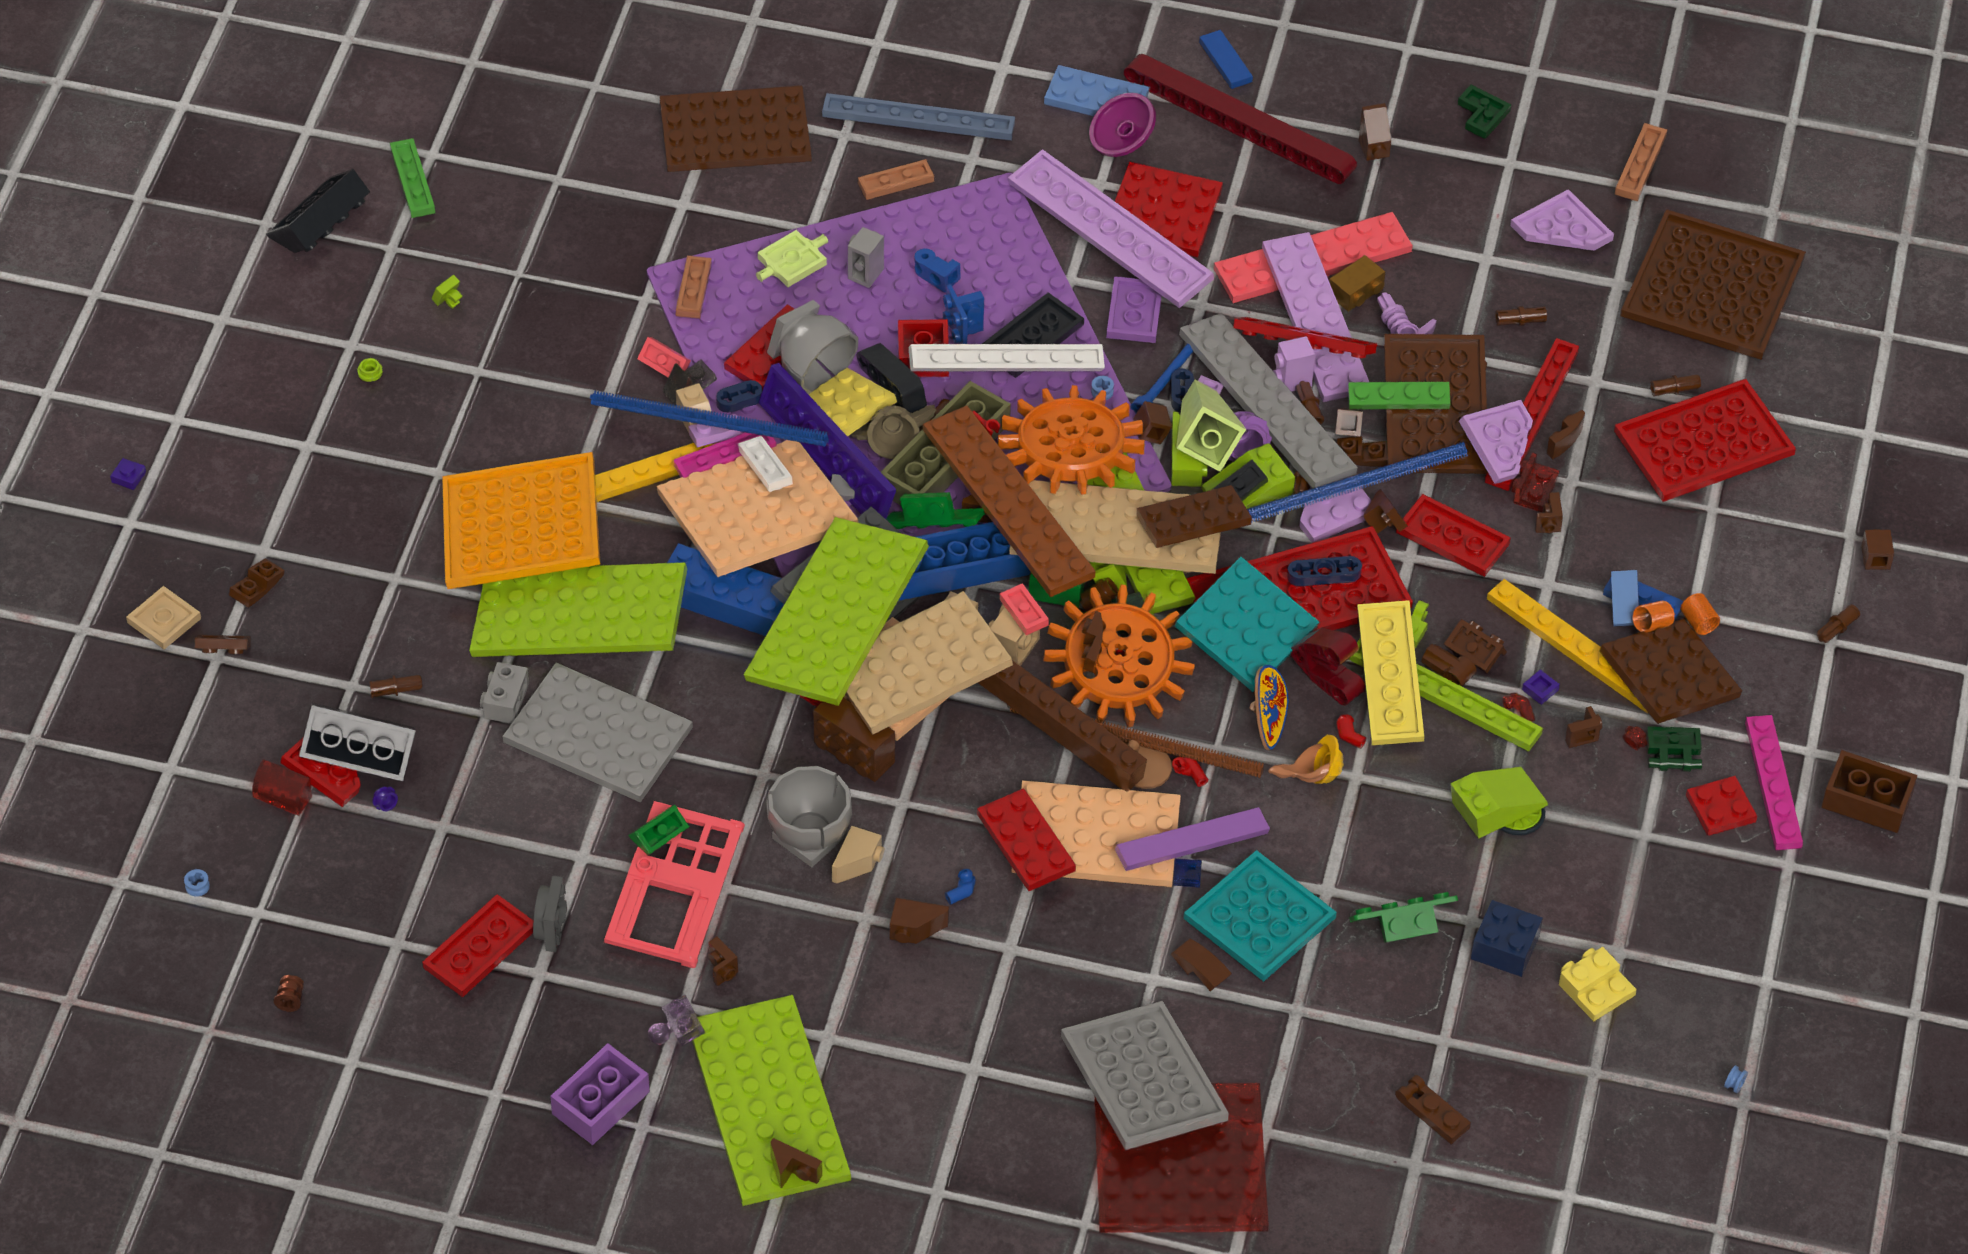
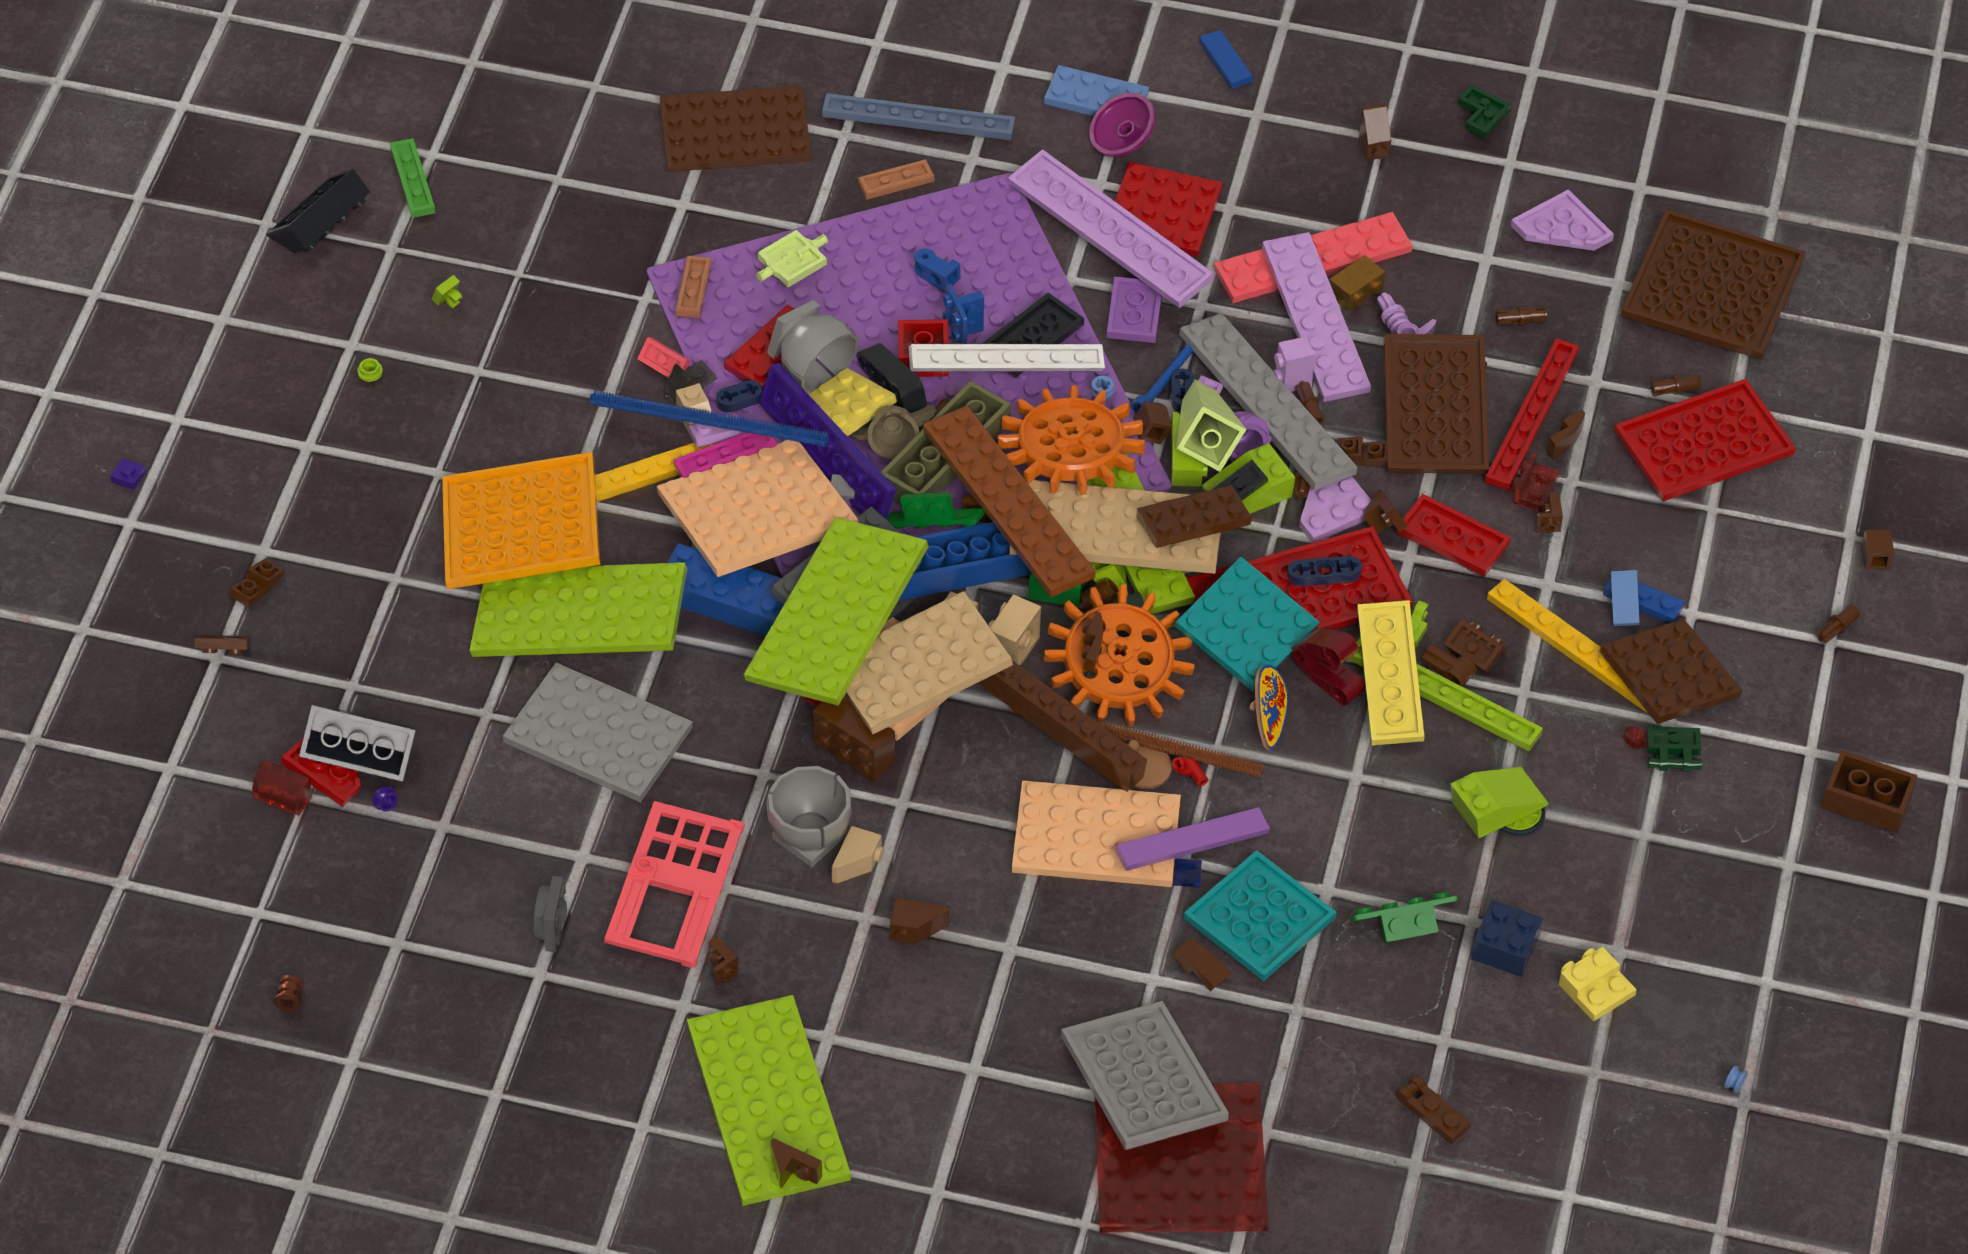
(163, 617): tan plate -> none
(191, 878): medium blue bush -> none
(395, 685): reddish brown axle -> none
(479, 945): red plate -> none
(504, 692): light grey brick -> none
(600, 1094): medium lavender brick -> none
(659, 830): green slope -> none
(681, 1021): clear purple plate -> none
(765, 463): white plate -> none
(865, 257): light grey brick -> none
(964, 889): blue arm -> none
(988, 425): red hand -> none
(1024, 609): coral plate -> none
(1026, 839): red plate -> none
(1241, 119): dark red beam -> none
(1316, 764): piece -> none
(1335, 343): red plate -> none
(1347, 733): red arm -> none
(1348, 422): brick -> none
(1357, 481): blue axle -> none
(1399, 395): bright green plate -> none
(1499, 438): lavender plate -> none
(1519, 703): clear red arm -> none
(1540, 687): dark purple plate -> none
(1584, 731): reddish brown bracket -> none
(1640, 162): nougat plate -> none
(1653, 616): orange piece -> none
(1700, 614): orange piece -> none
(1721, 805): red plate -> none
(1773, 782): dark pink plate -> none

